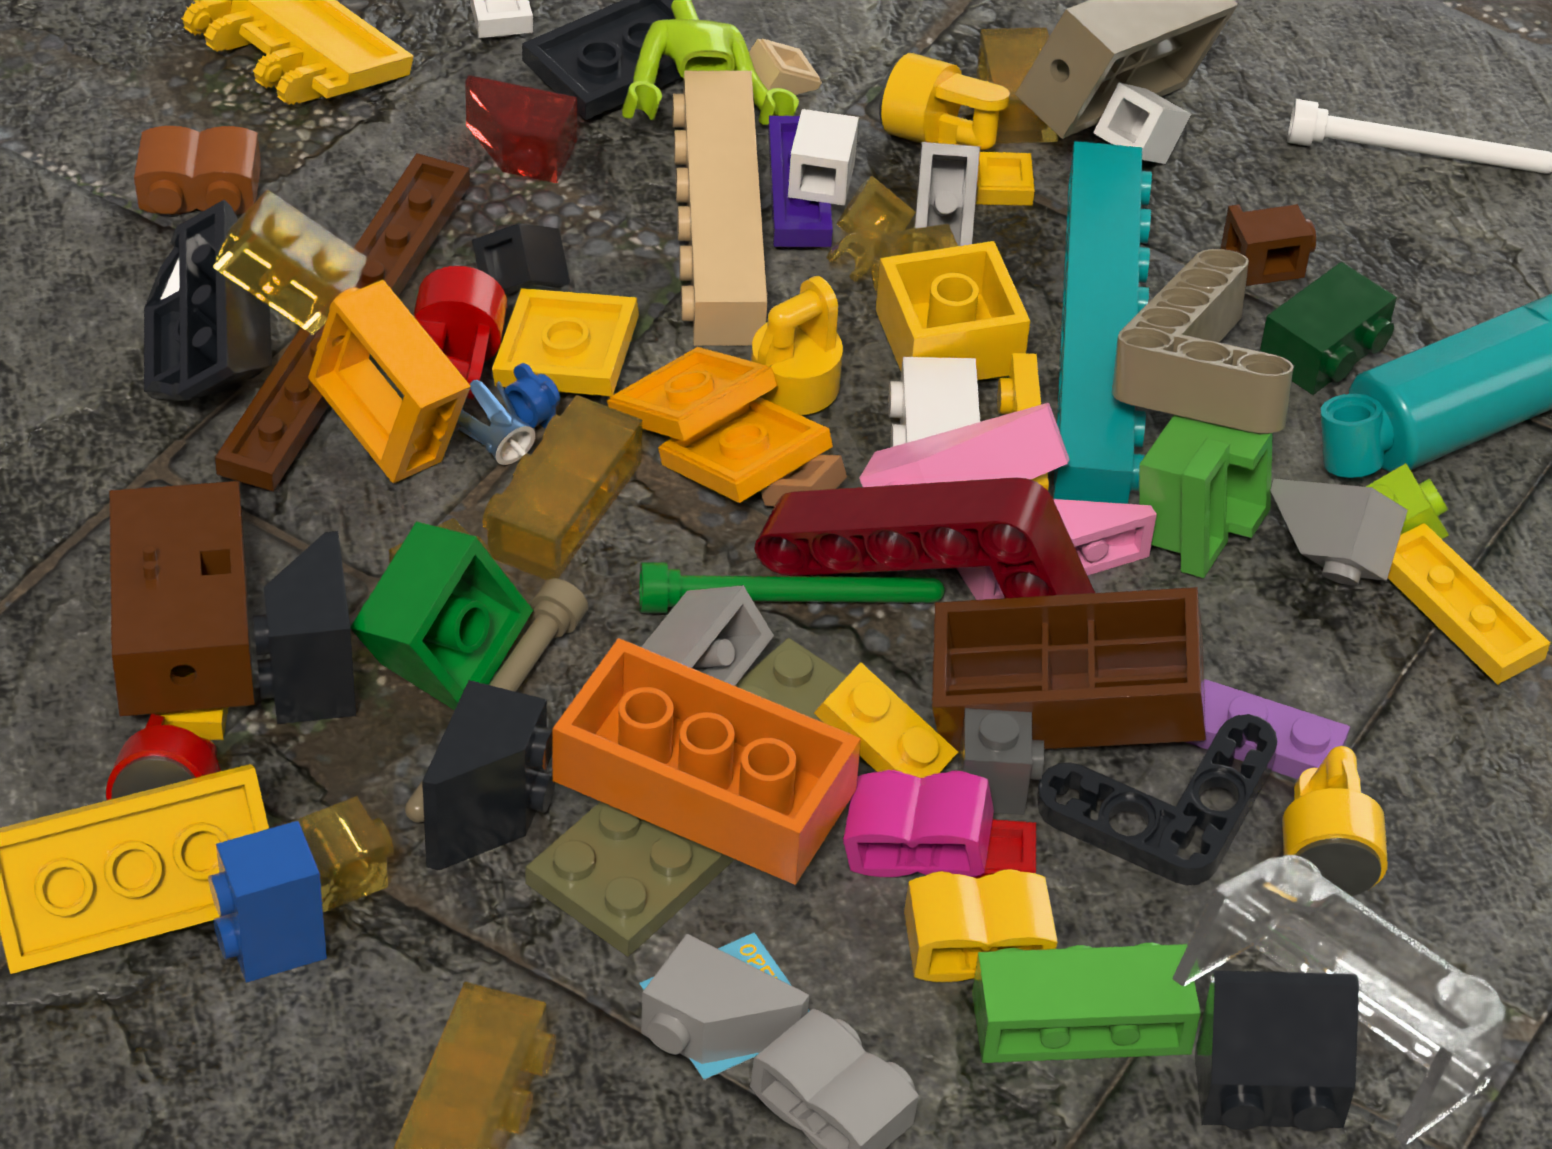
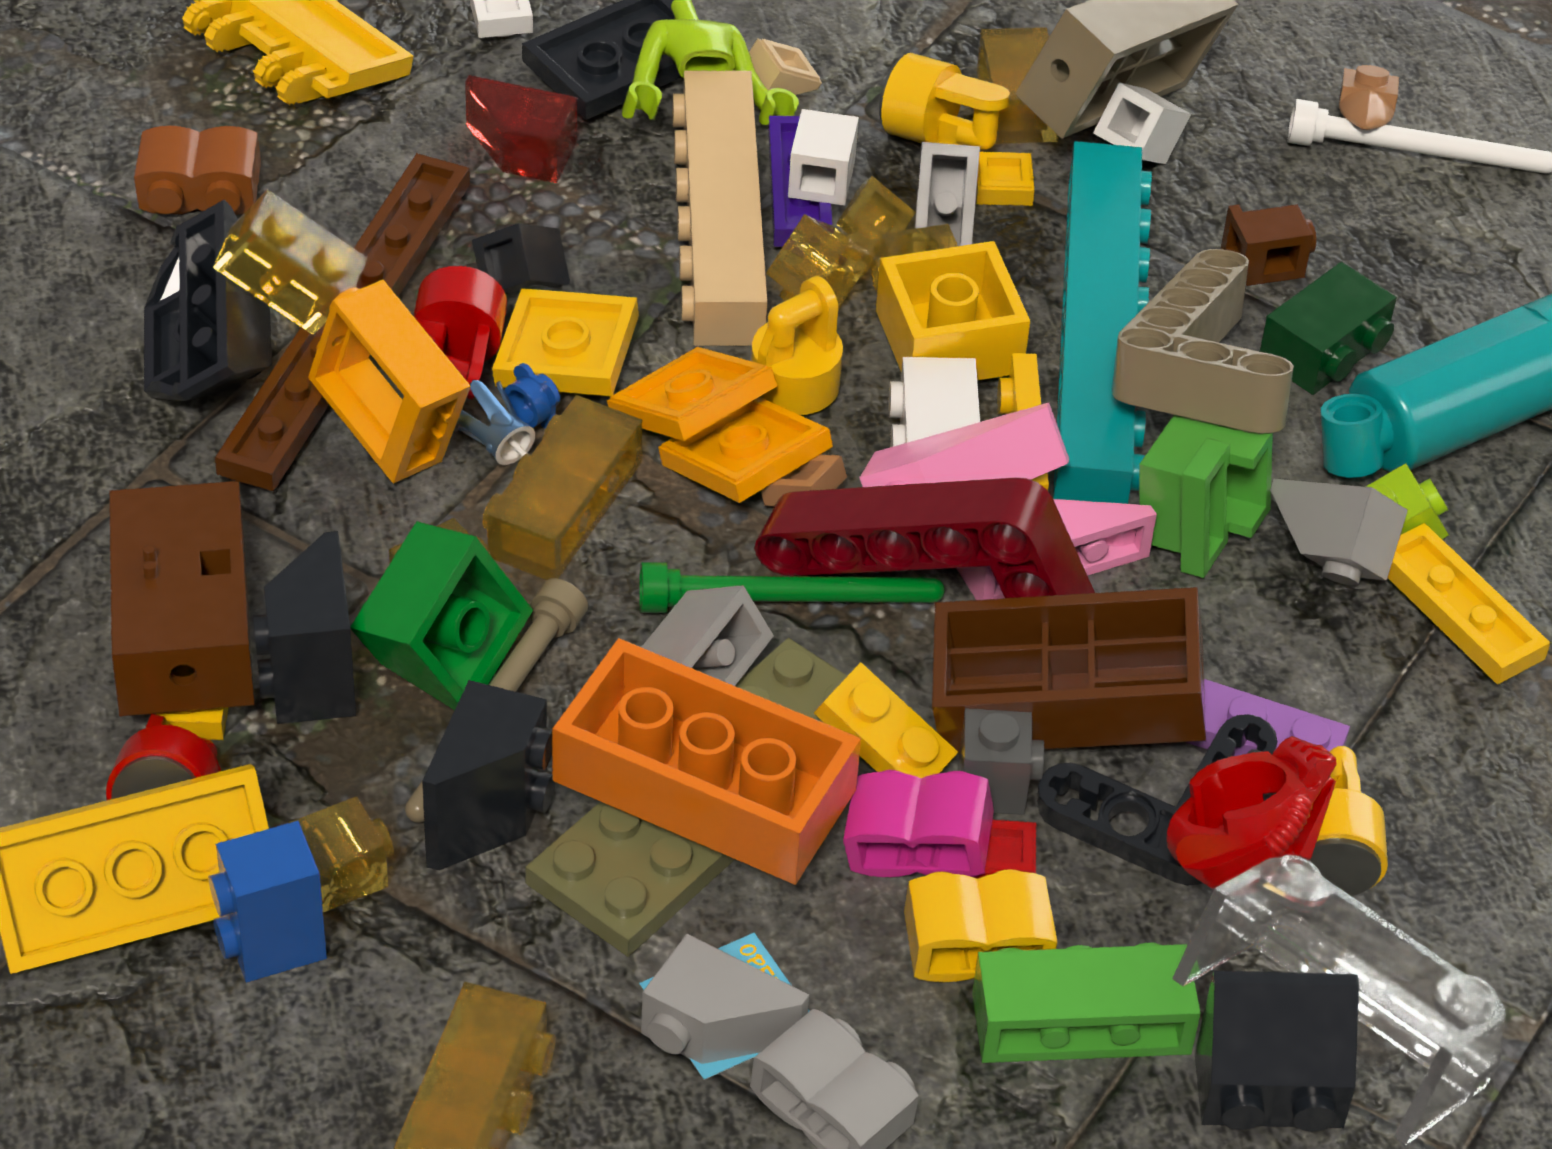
(818, 251): none -> clear yellow brick
(1230, 825): none -> red helmet
(1368, 96): none -> medium nougat plate

